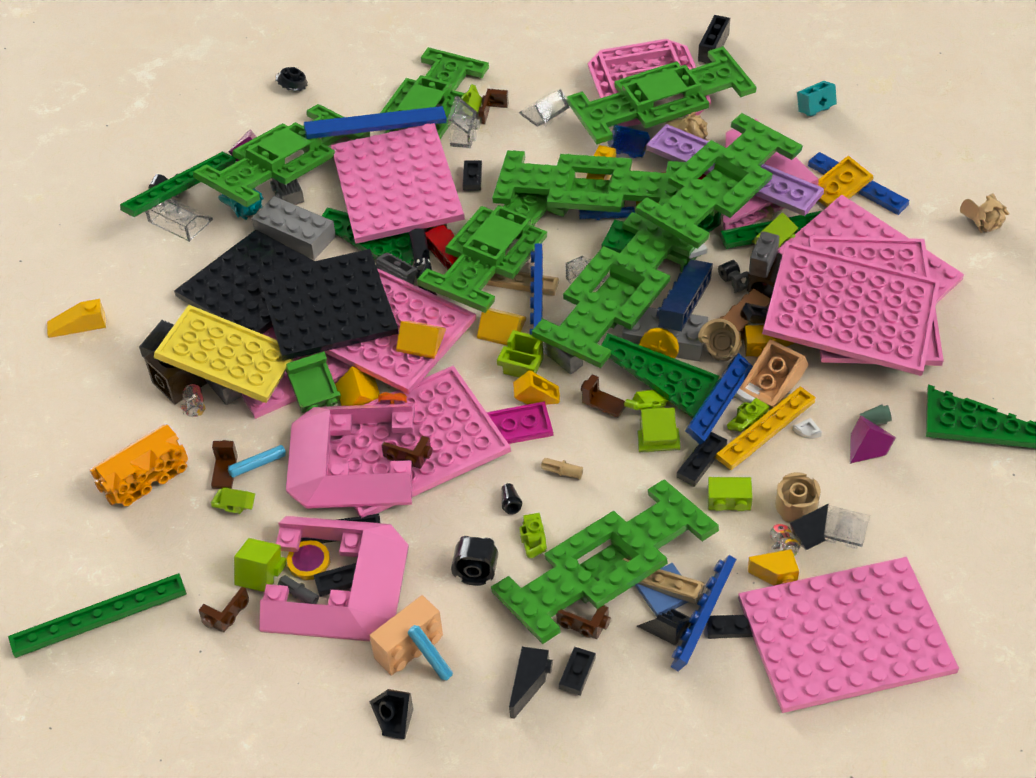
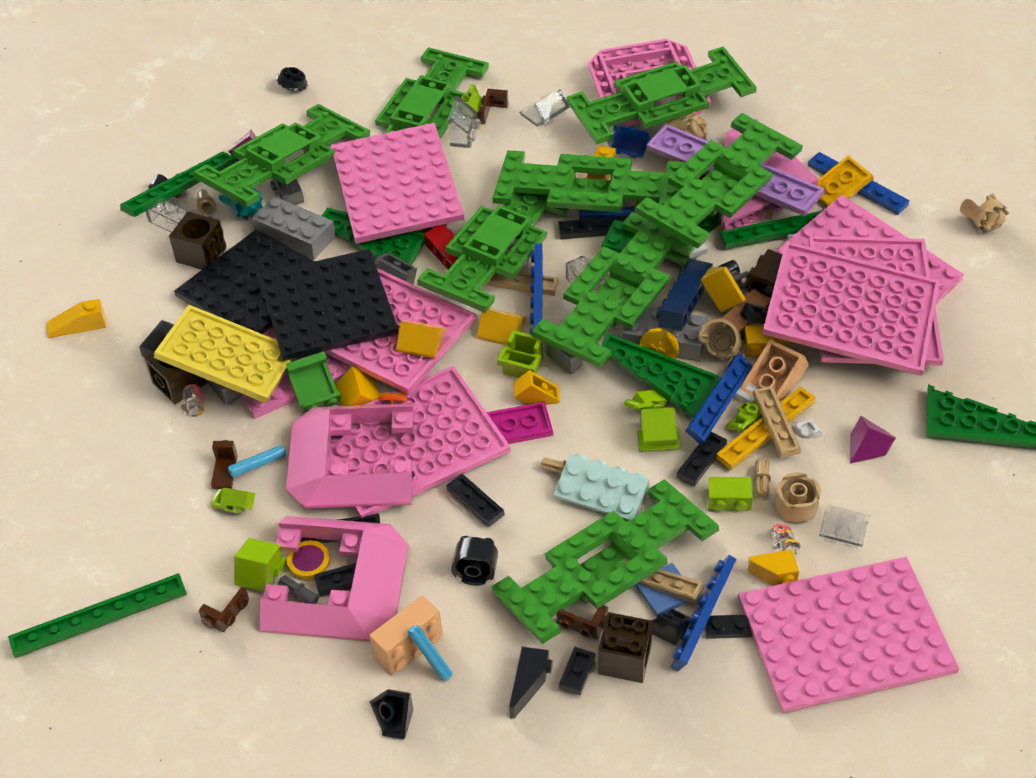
(133, 469): light orange brick -> none
(197, 240): none -> dark brown brick
(204, 201): none -> tan cone
(374, 122): blue tile -> none
(418, 456): reddish brown bracket -> none
(420, 253): black piece -> none
(472, 175): black plate -> none
(475, 500): none -> black plate
(510, 499): black cone -> none
(533, 535): lime piece -> none
(586, 227): none -> black plate
(600, 400): reddish brown bracket -> none
(601, 487): none -> light aqua bracket
(625, 647): none -> dark brown brick
(714, 37): black brick -> none
(722, 288): none -> yellow slope
(762, 477): none -> tan axle
(764, 254): flat silver brick -> none
(776, 422): none -> tan tile
(780, 226): lime brick -> none
(810, 528): black slope -> none
(816, 98): teal brick -> none
(878, 415): sand green cone -> none

